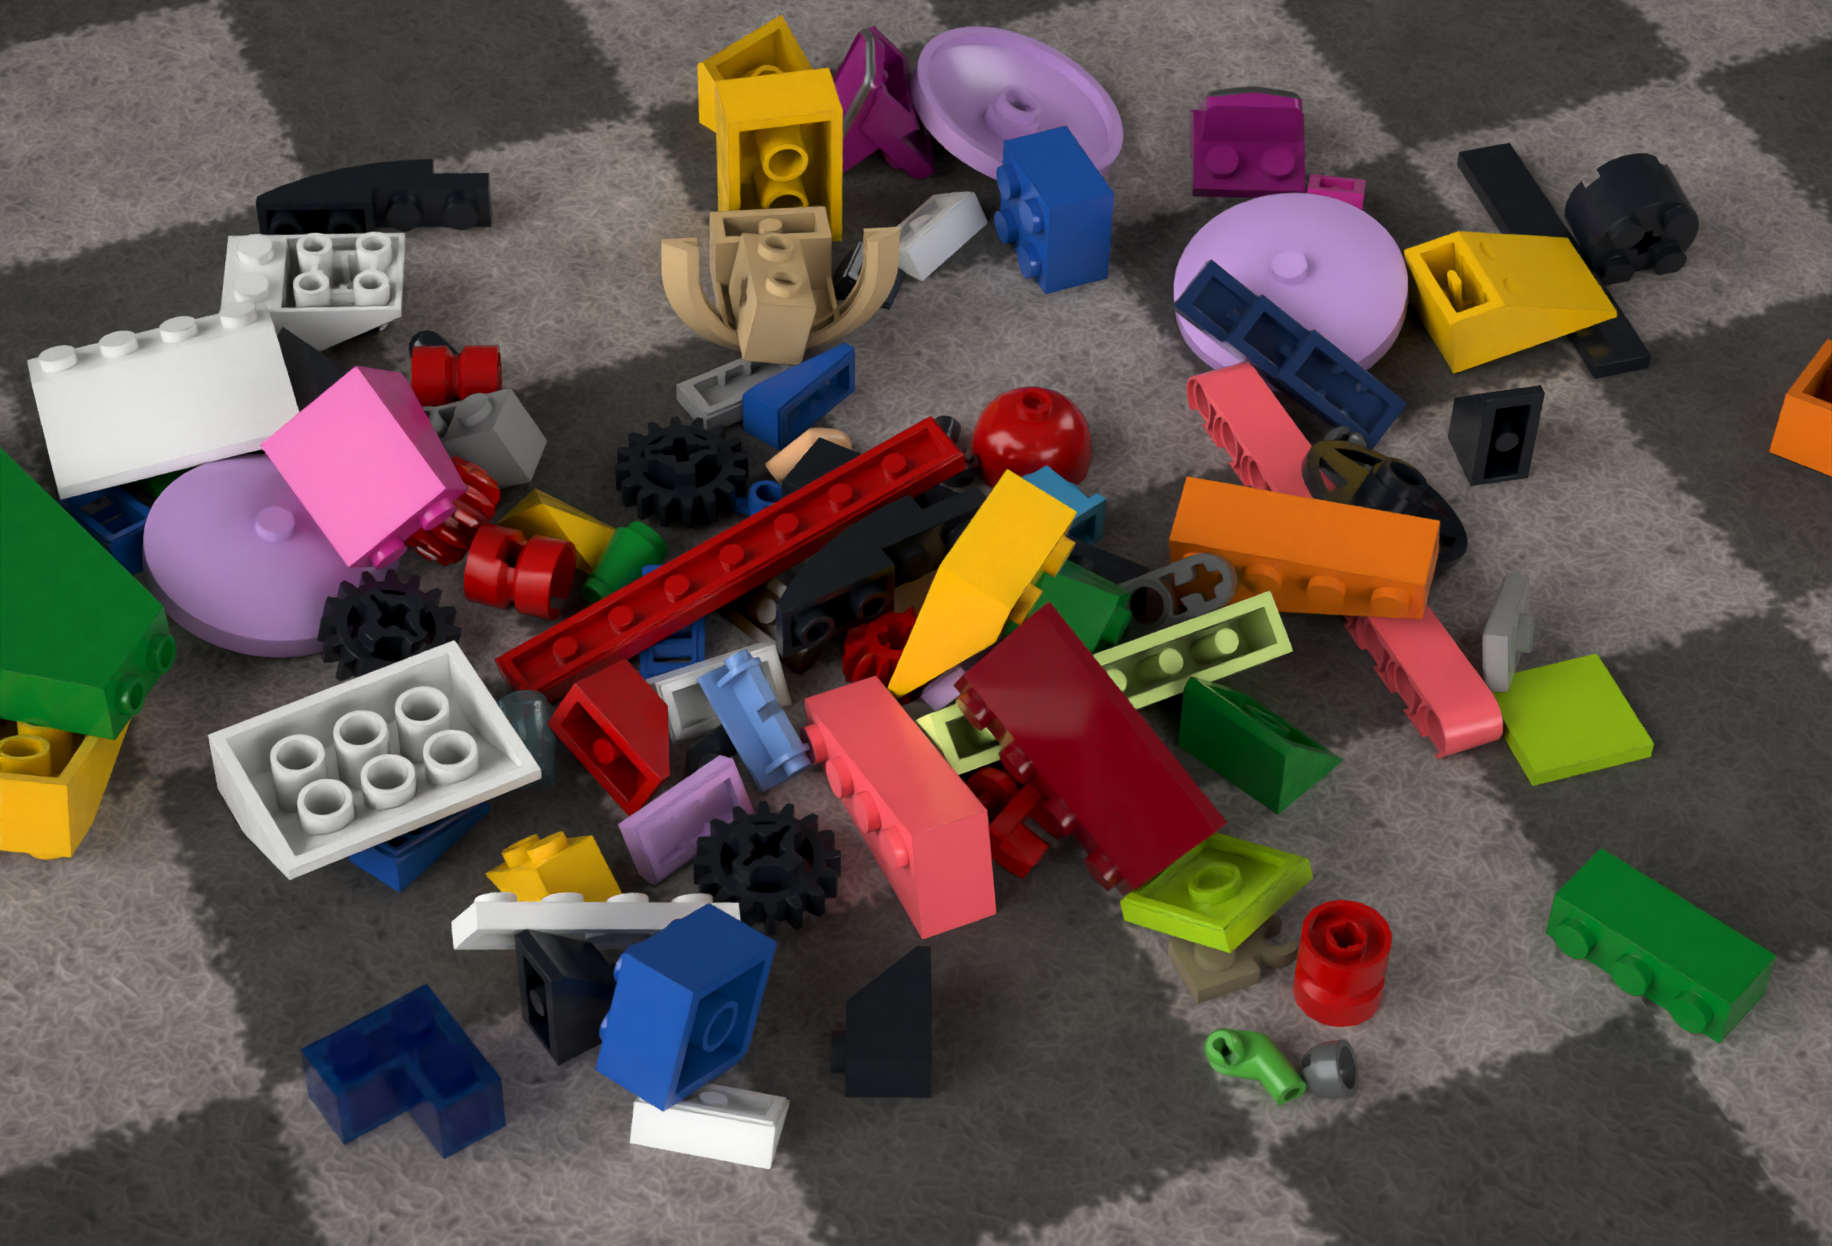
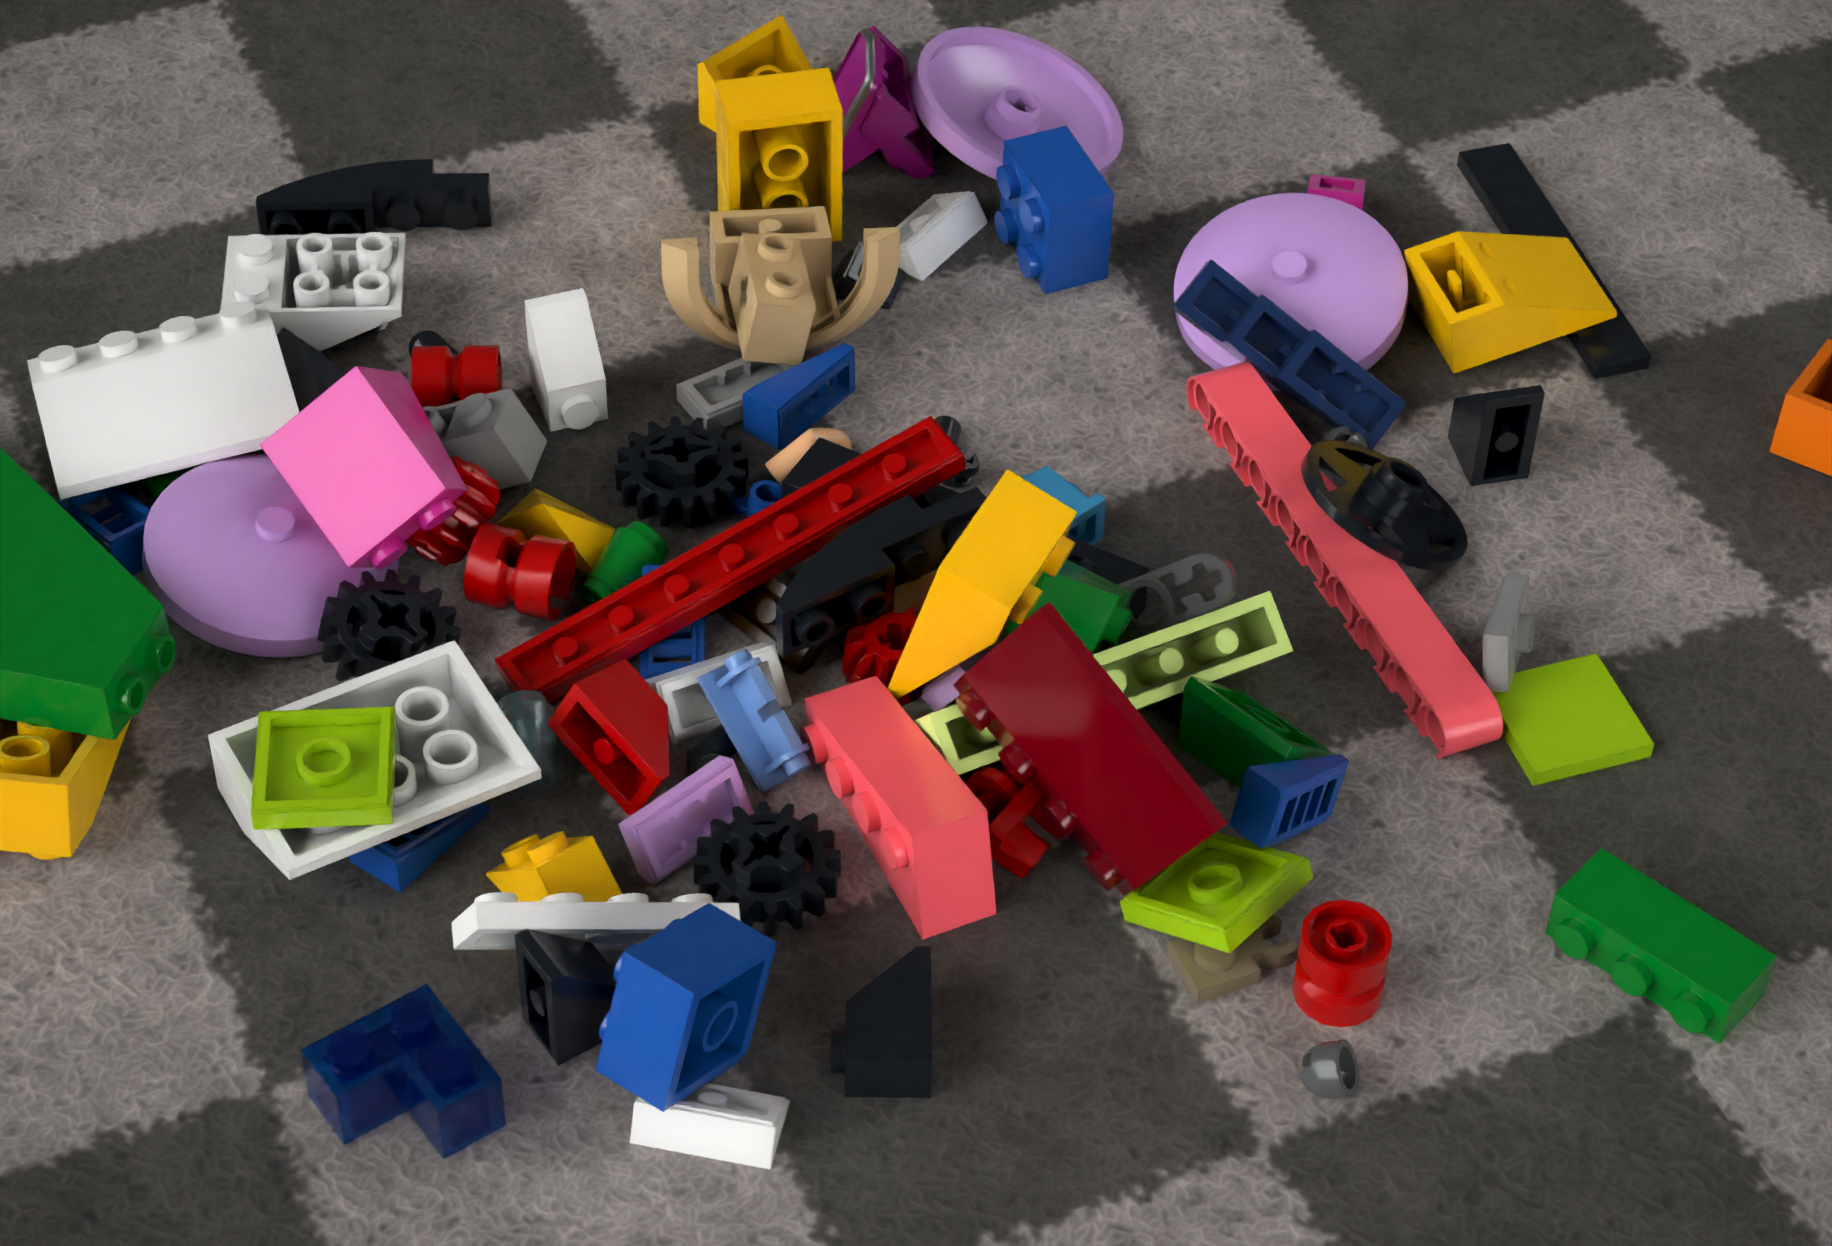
(324, 768): none -> lime tile
(565, 360): none -> white slope
(1032, 430): red cylinder -> none
(1247, 143): magenta piece -> none
(1254, 1058): bright green arm -> none
(1287, 798): none -> blue slope
(1306, 551): orange wedge -> none
(1632, 219): black brick -> none

